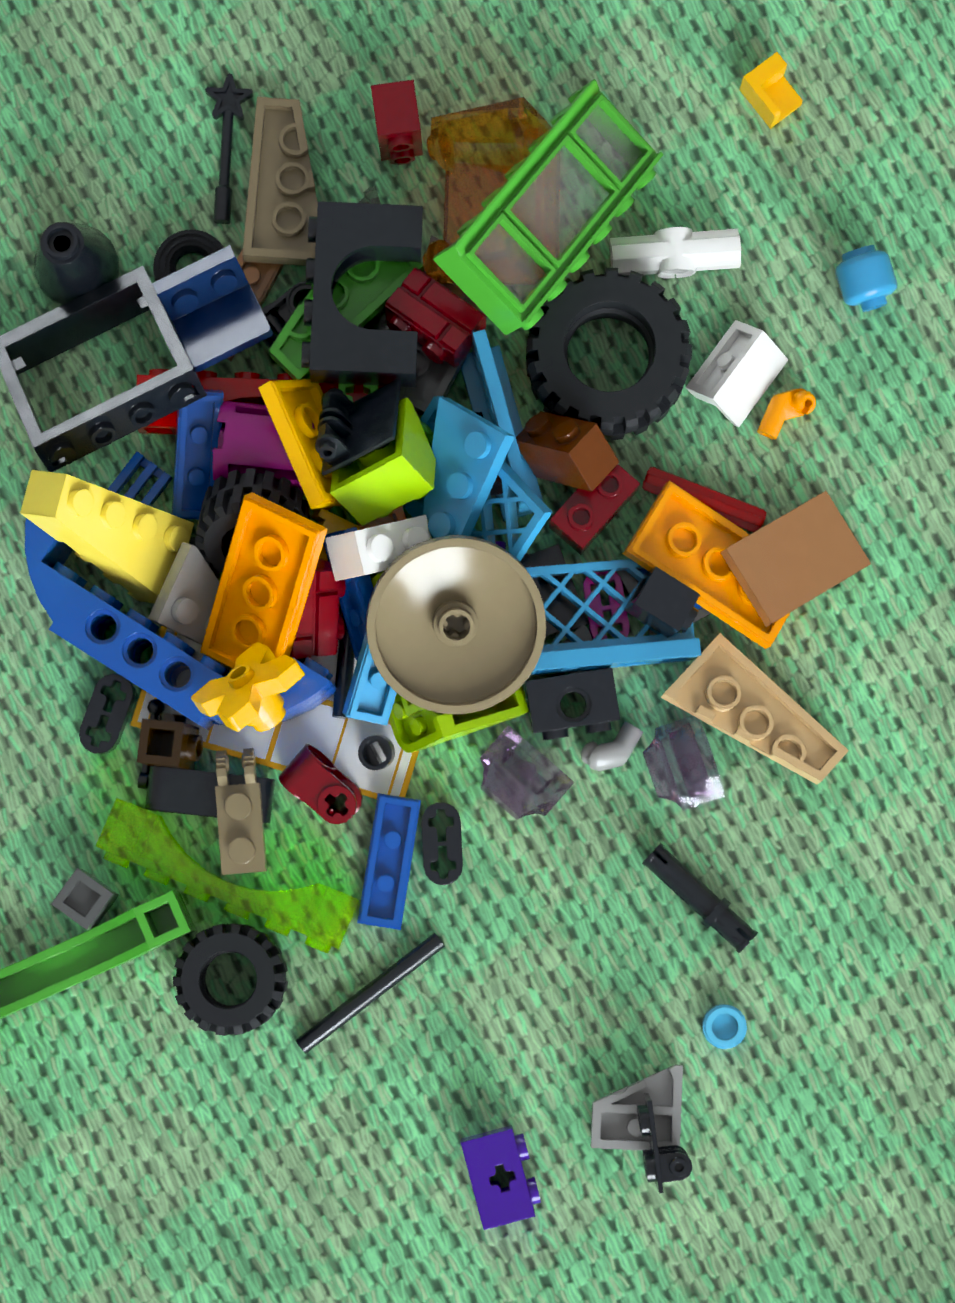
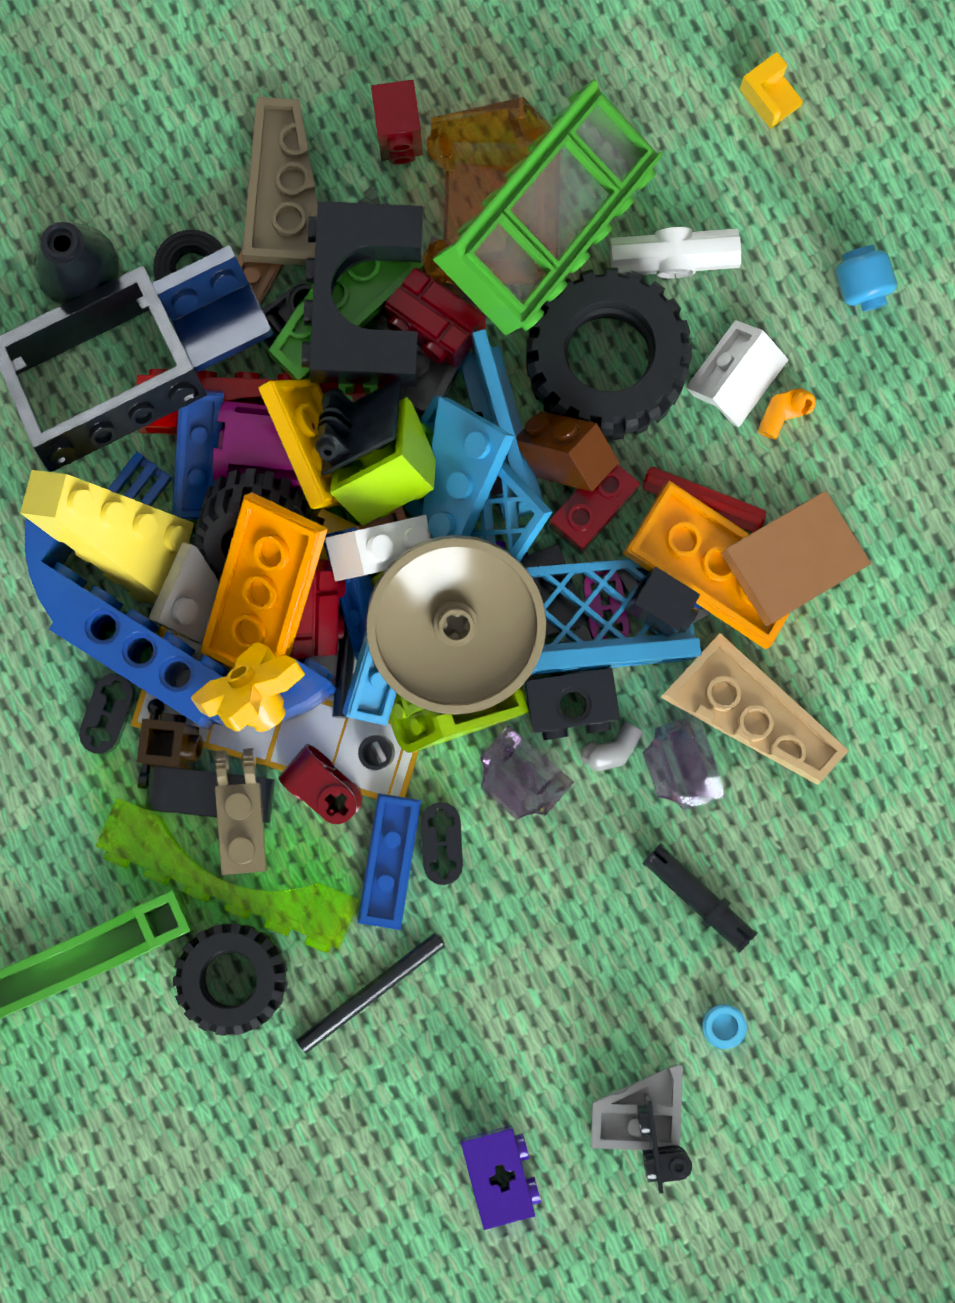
(85, 899): dark grey panel -> none
(228, 104): black piece -> none

